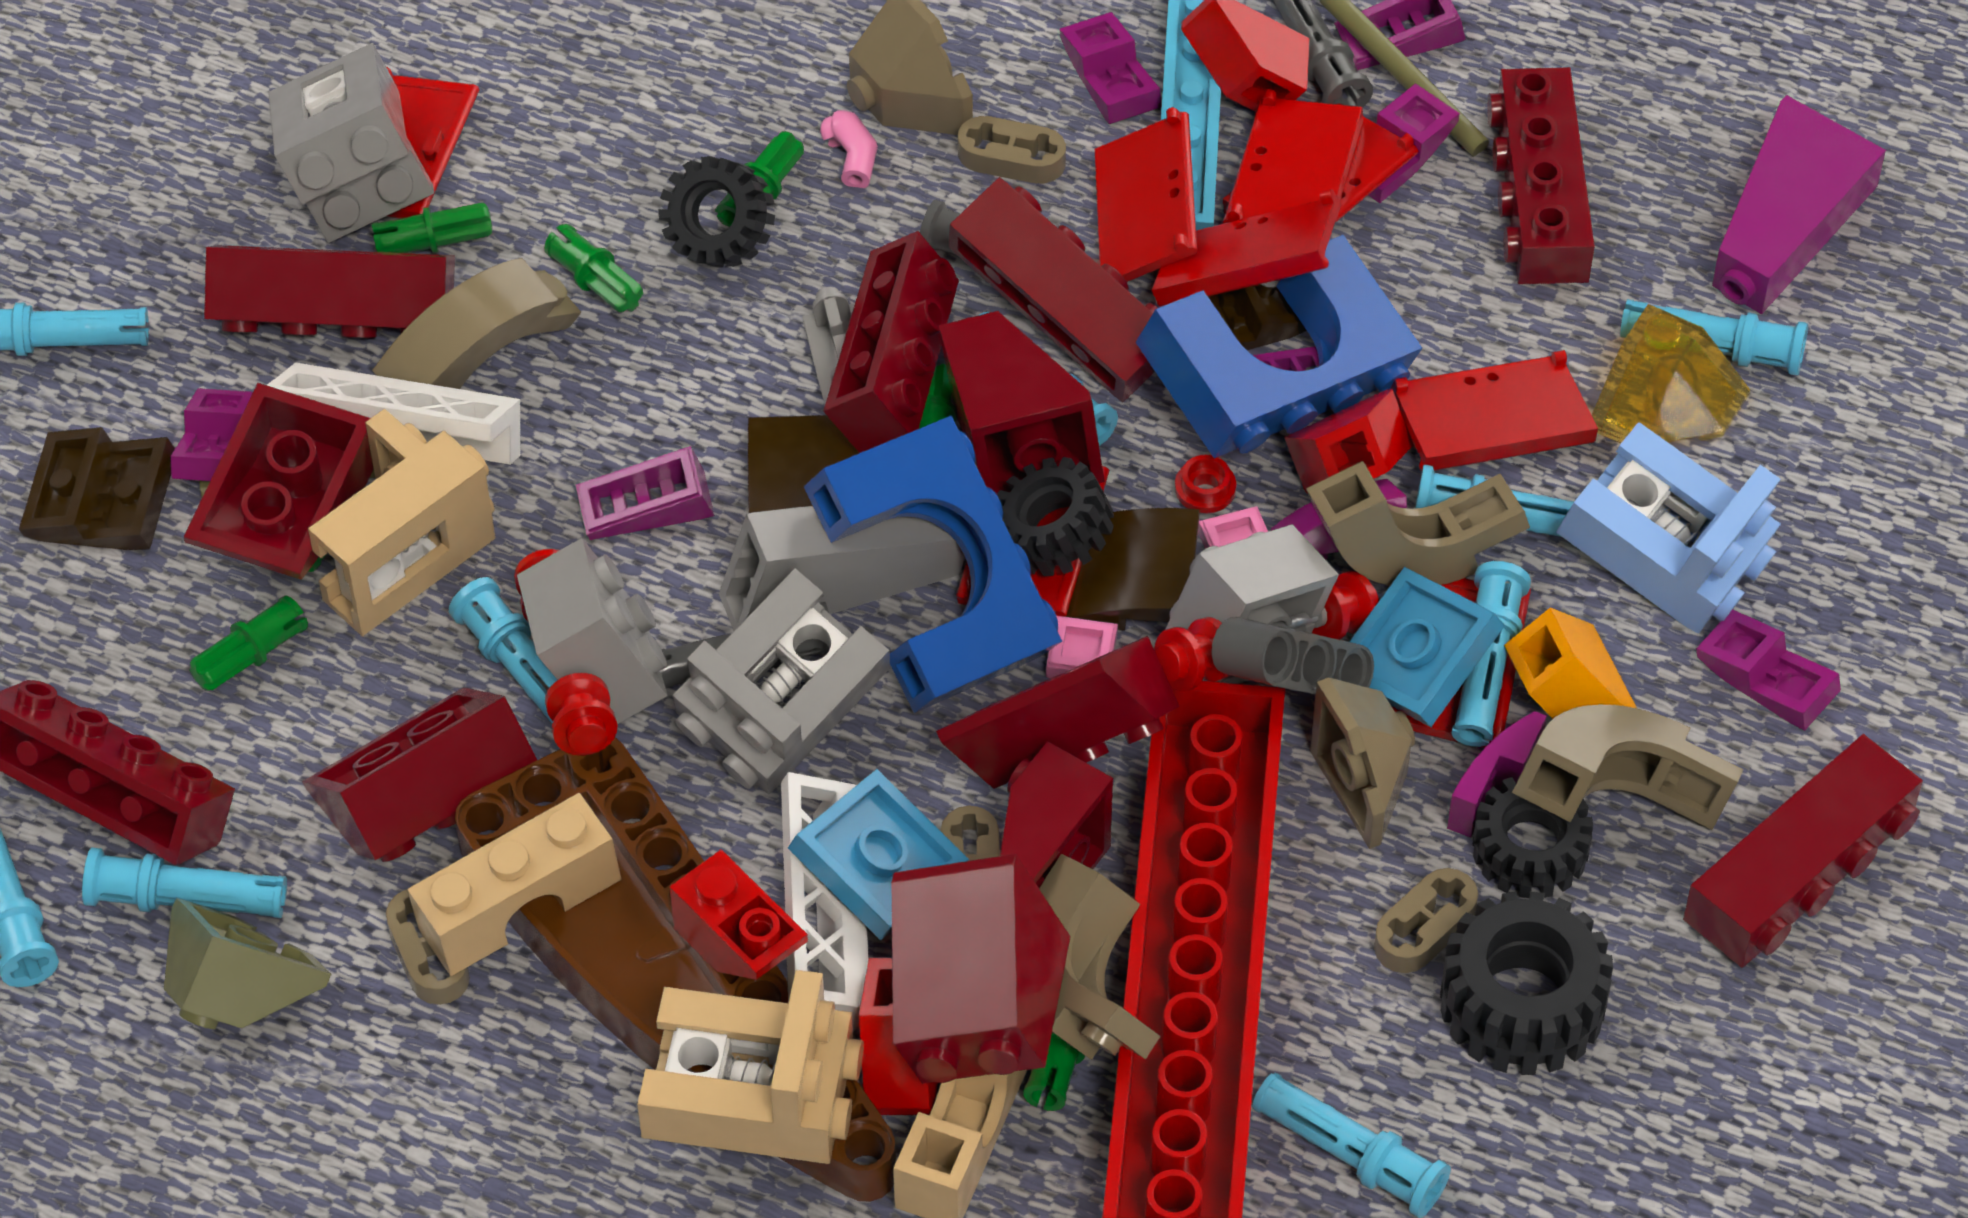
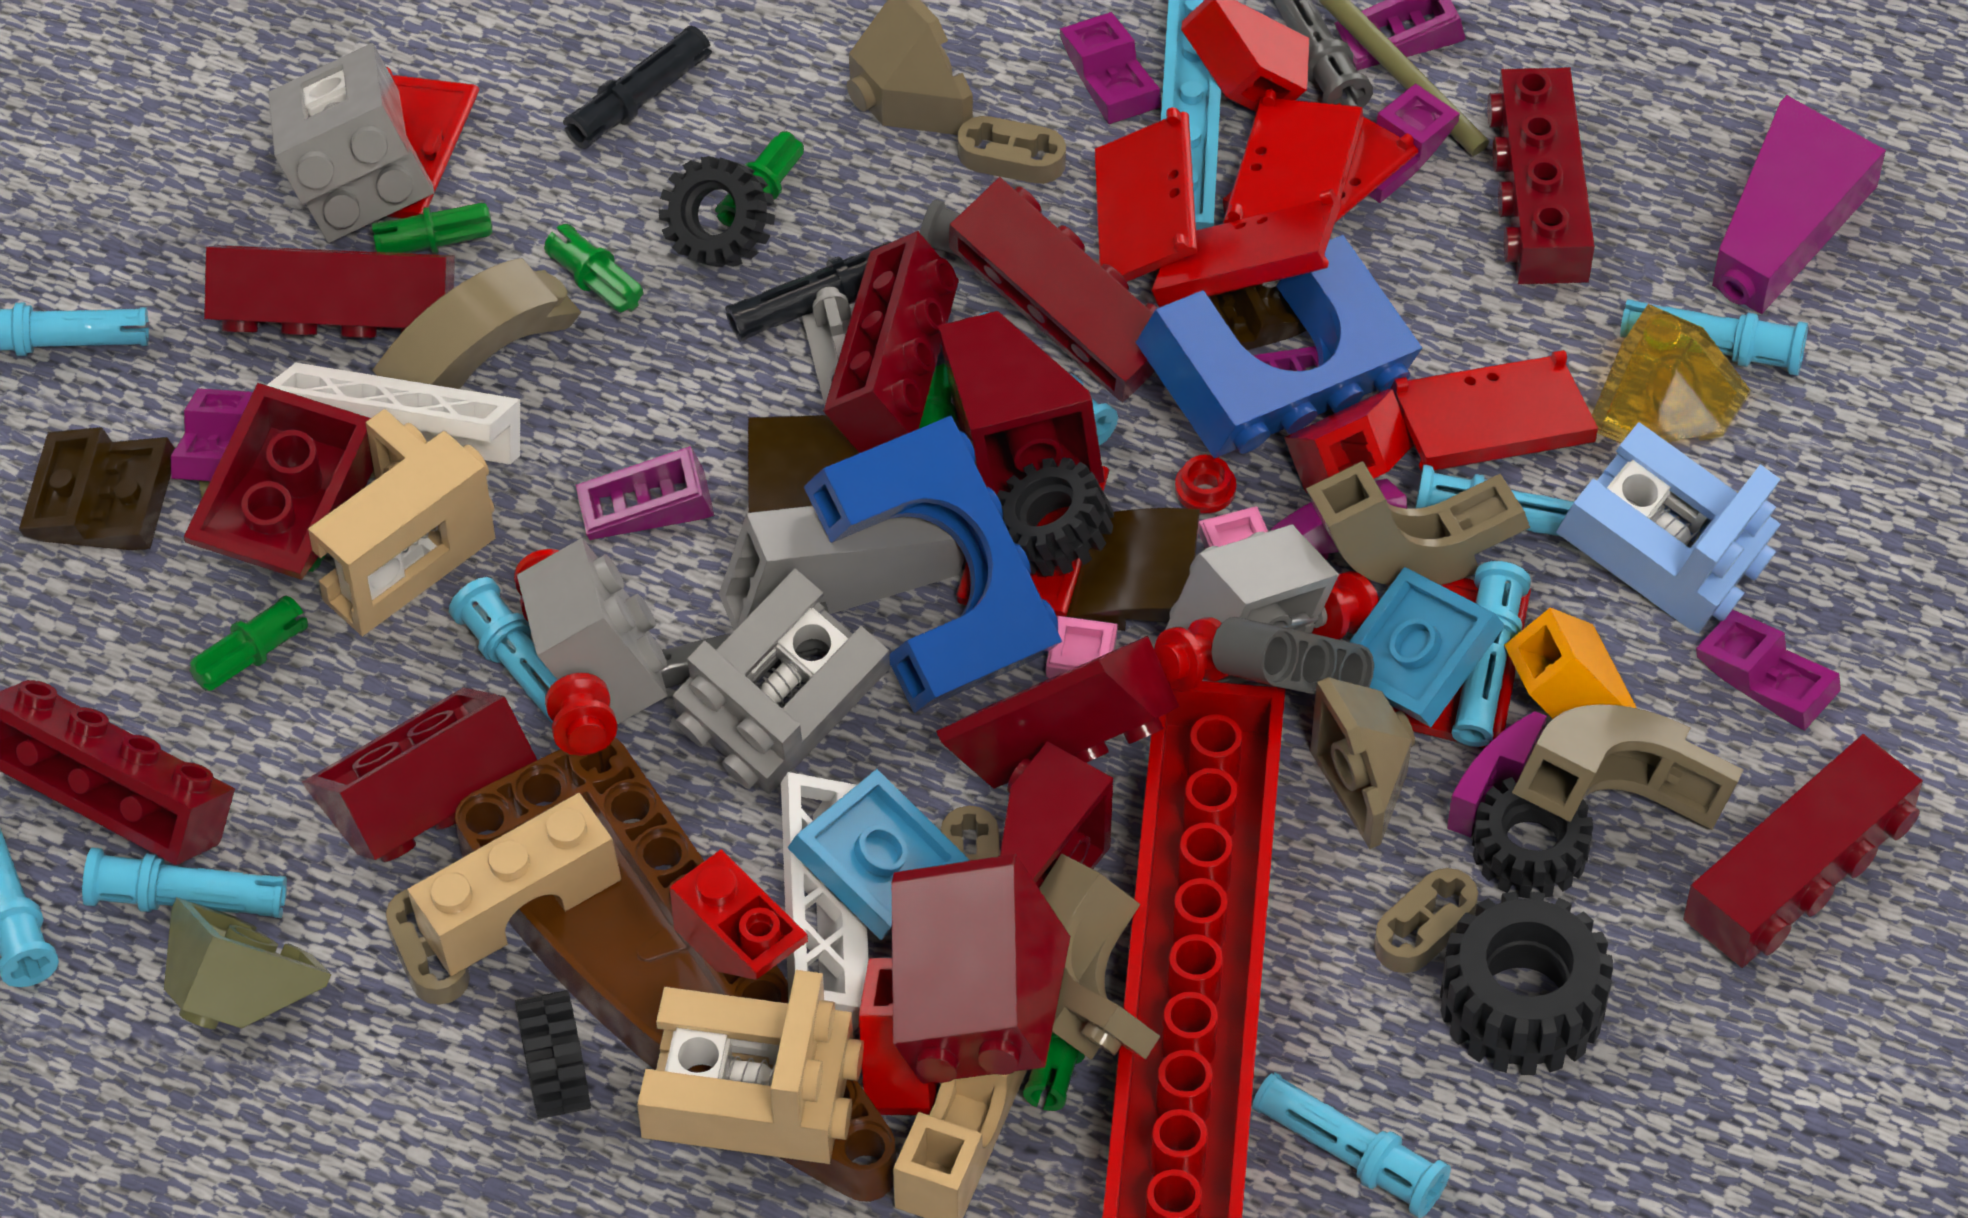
(553, 1054): none -> black tyre
(621, 98): none -> black pin
(796, 296): none -> black pin
(848, 131): bright pink arm -> none

